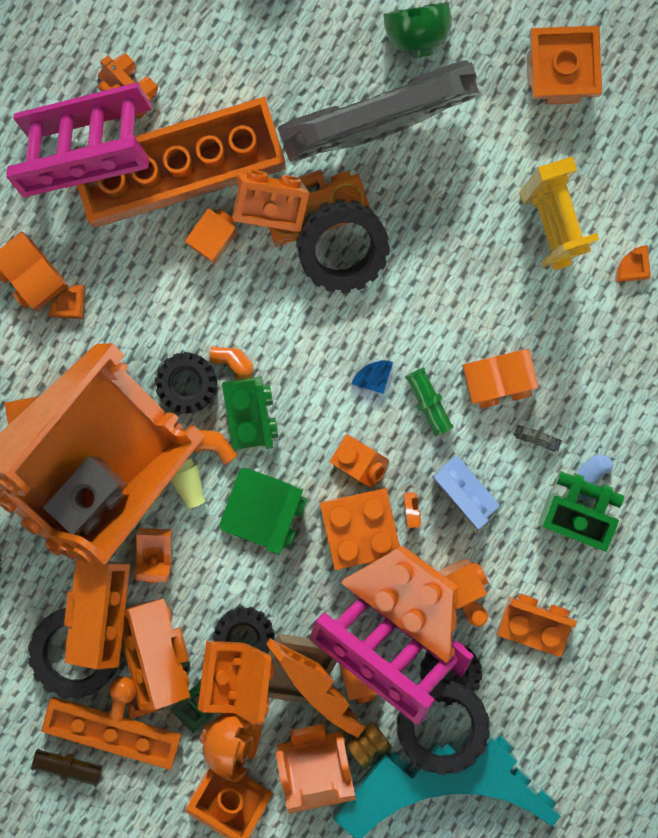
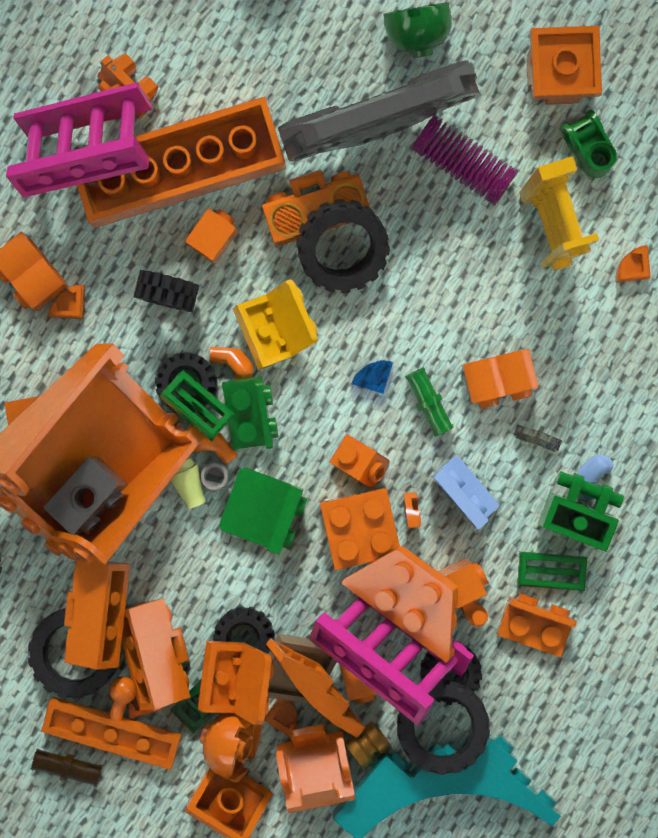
(153, 555): orange bracket -> none
(166, 290): none -> black tyre
(190, 416): none -> green tile
(216, 471): none -> light grey hinge
(270, 201): orange bracket -> none
(276, 325): none -> yellow bracket
(282, 716): none -> orange tile
(496, 186): none -> magenta piece
(580, 573): none -> green tile
(587, 138): none -> green piece

